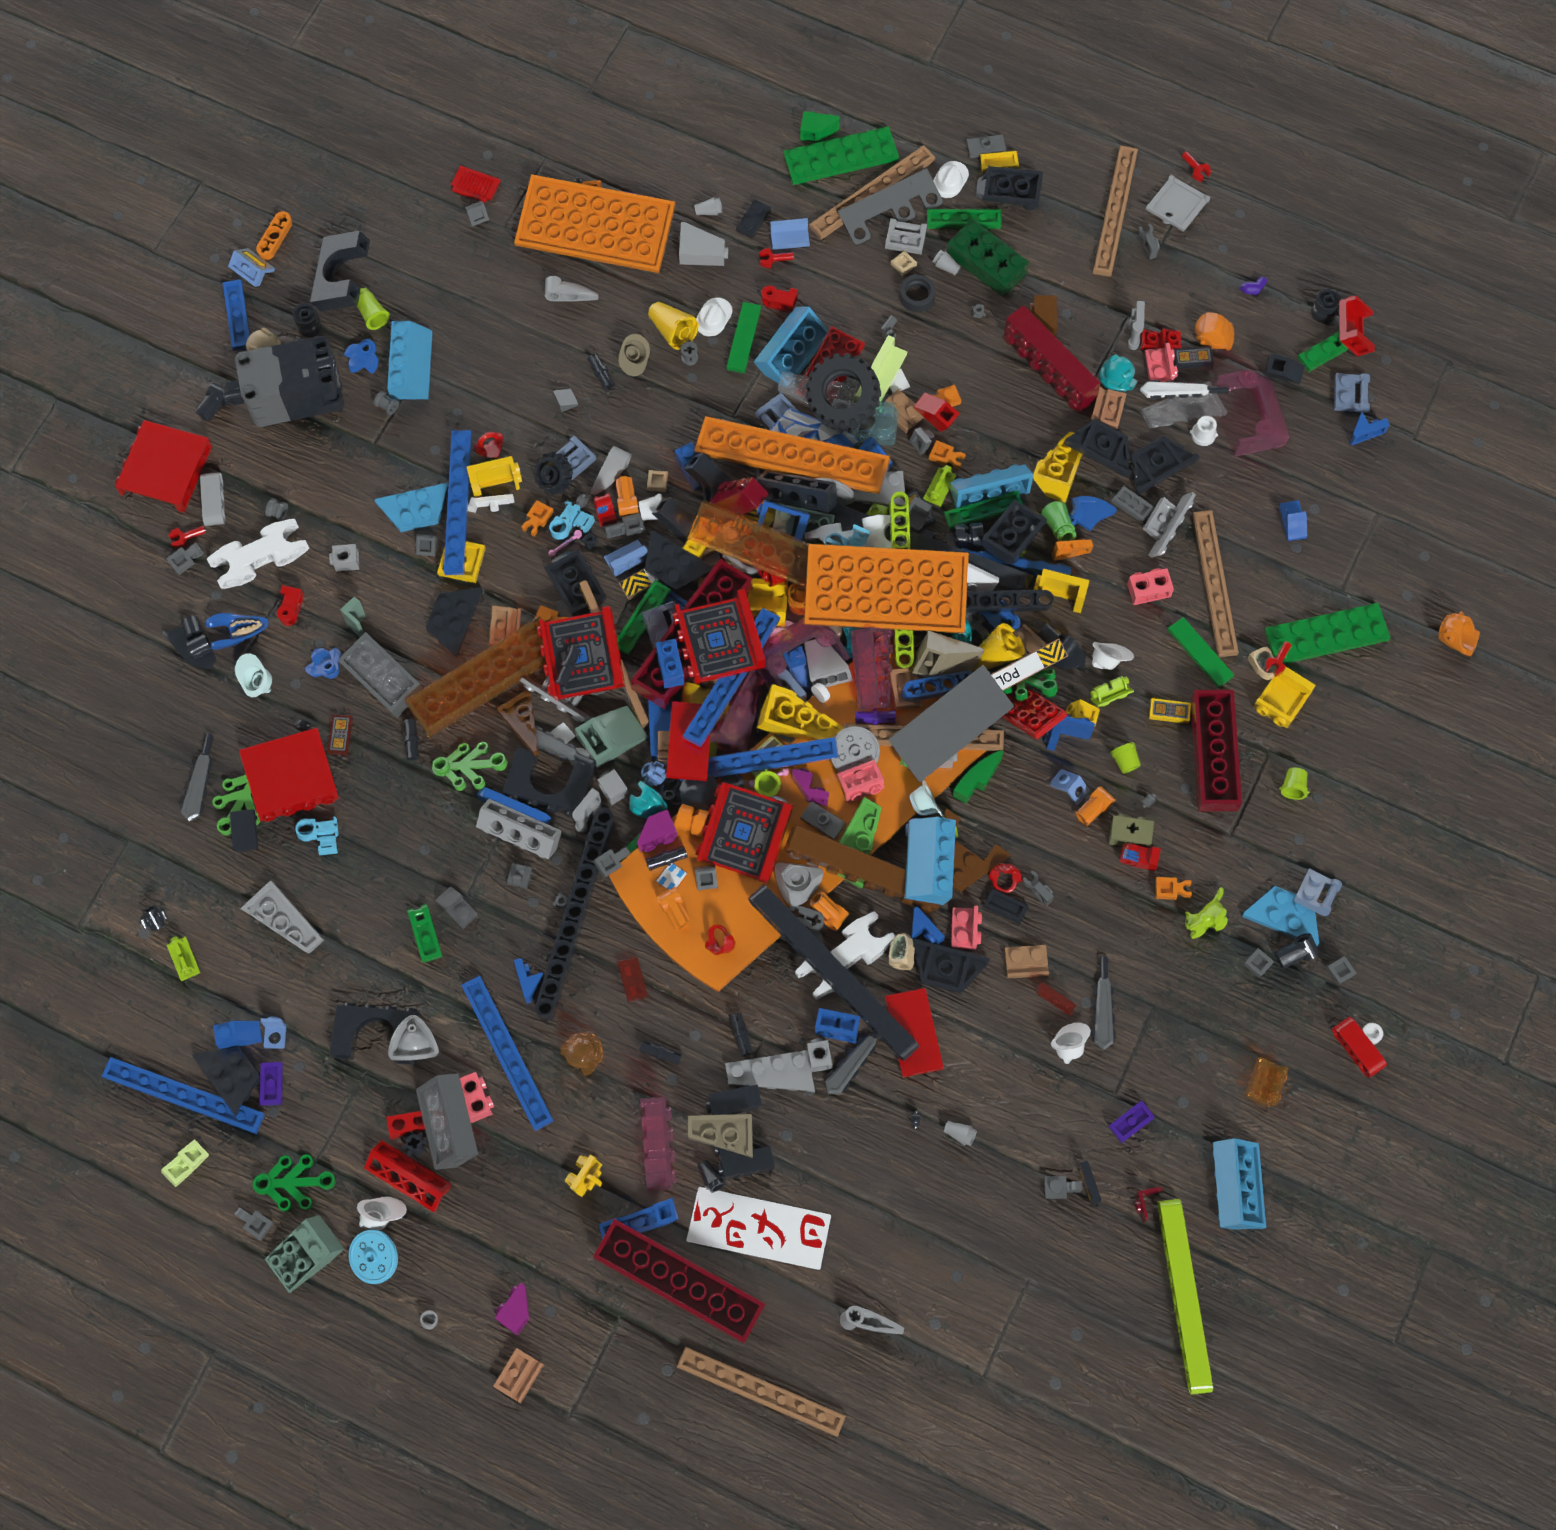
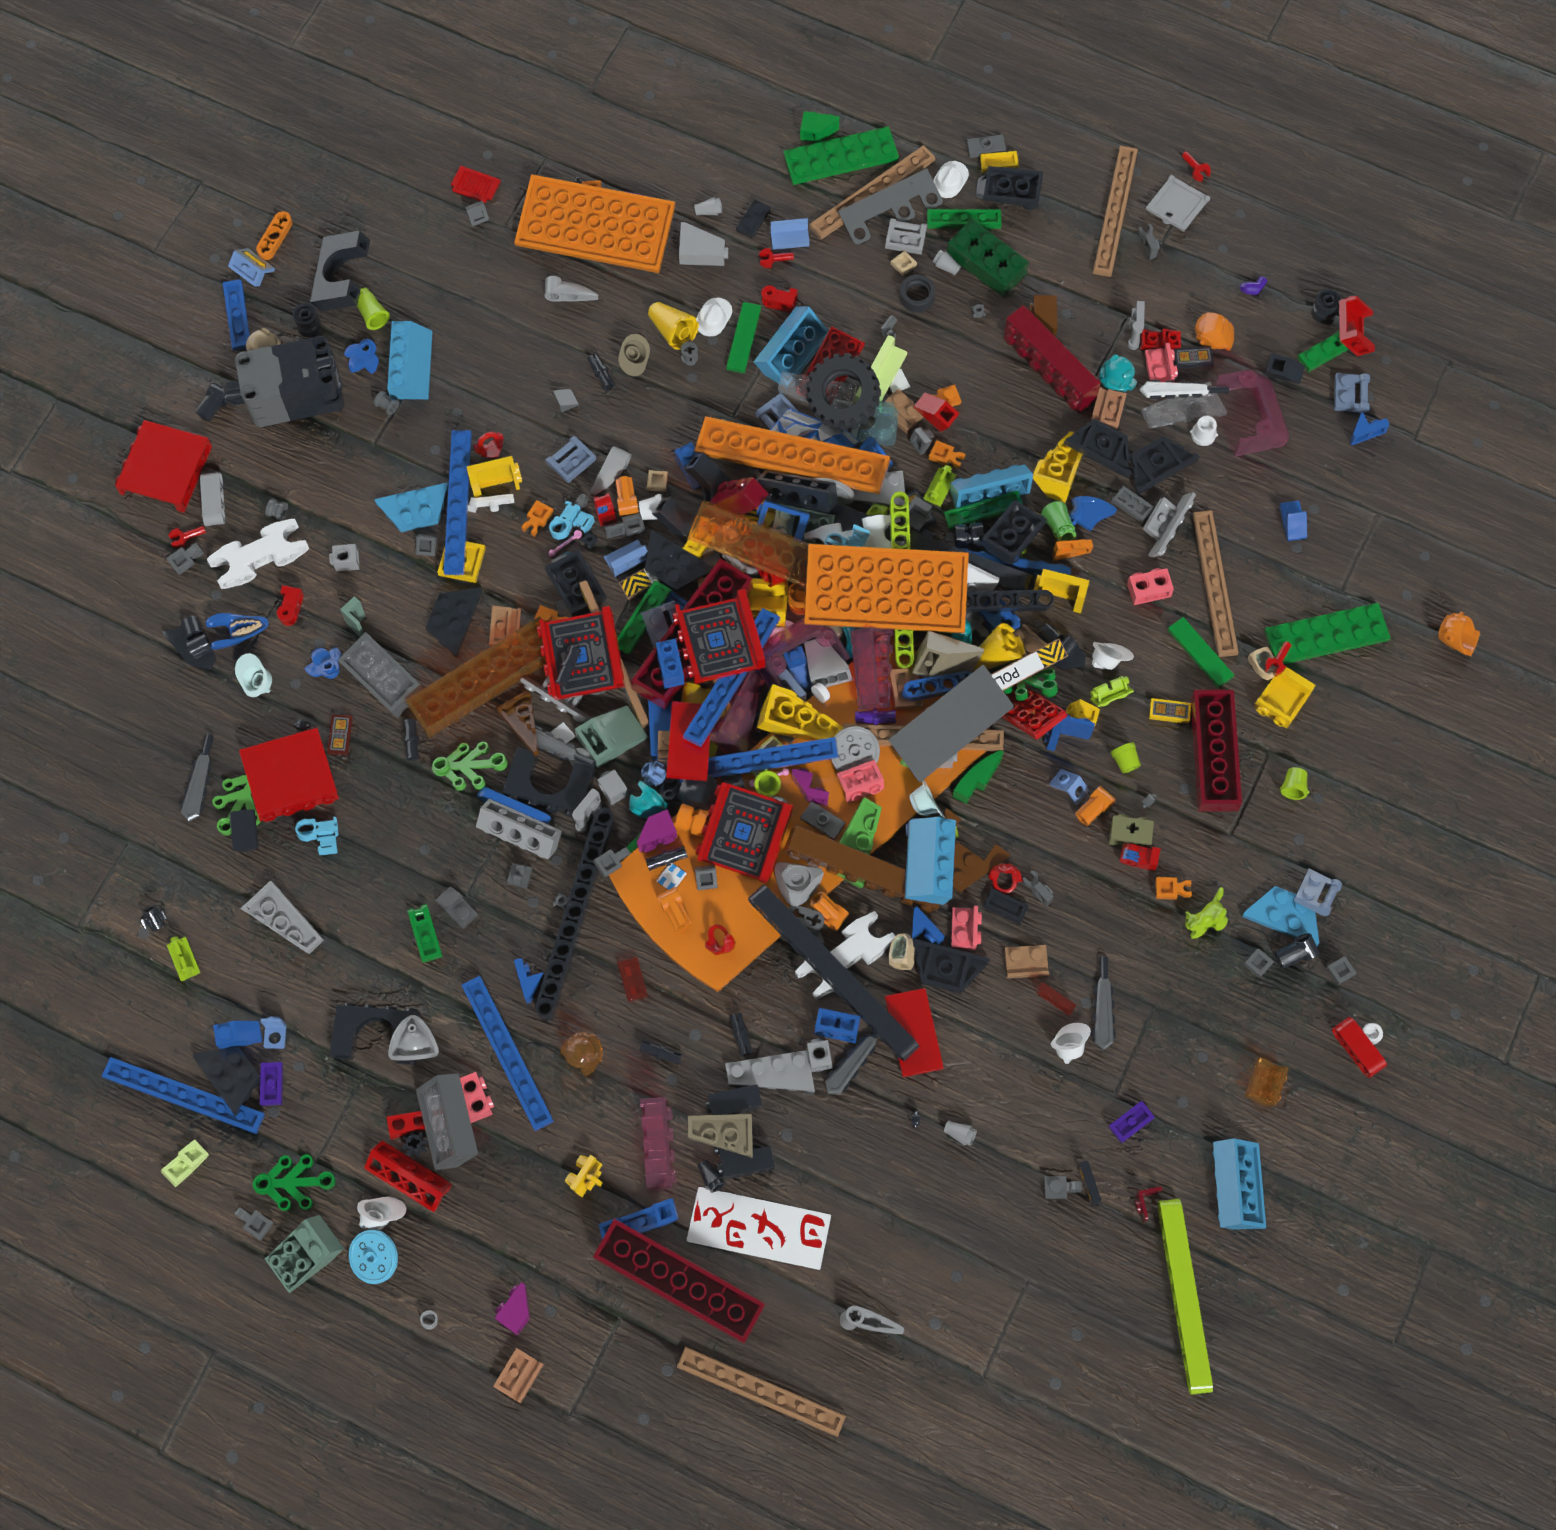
(544, 471): black gear -> none

